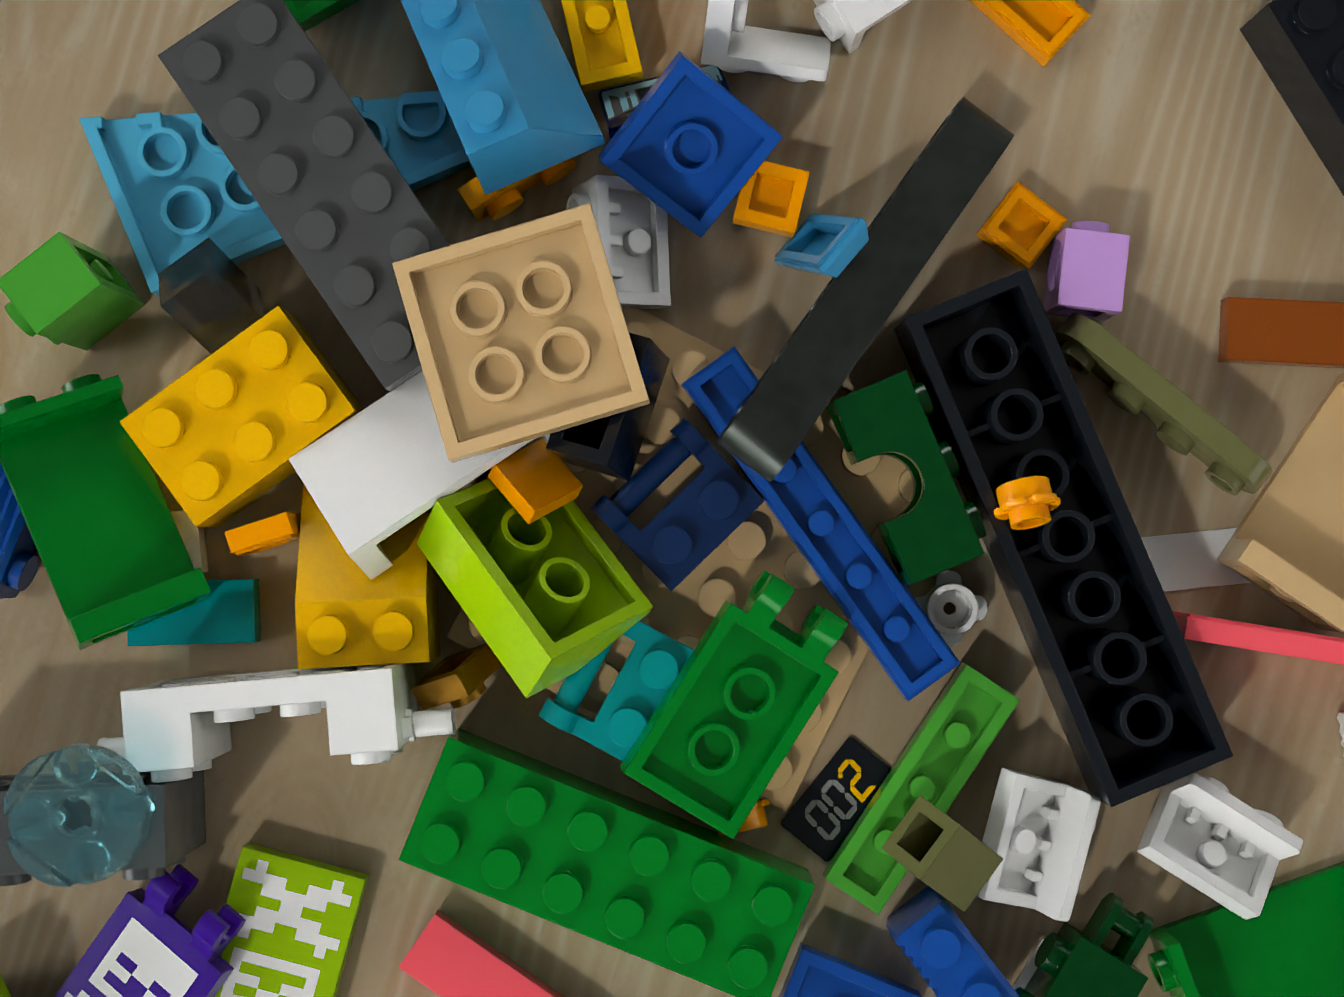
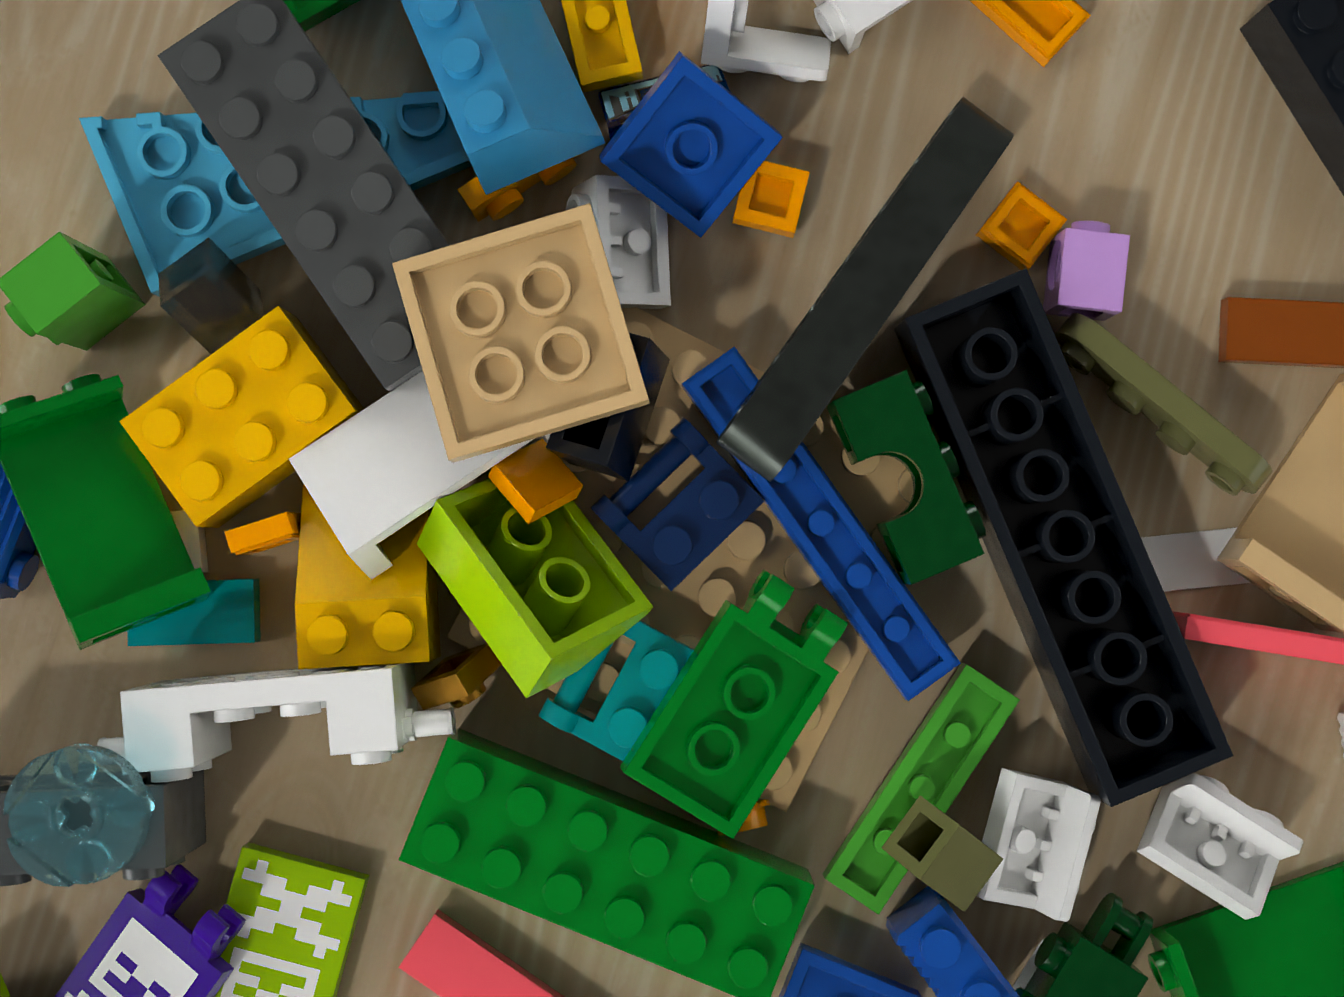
(824, 244): dark azure tile -> none
(836, 799): black sticker -> none
(967, 606): white plate -> none
(1026, 502): light orange plate -> none

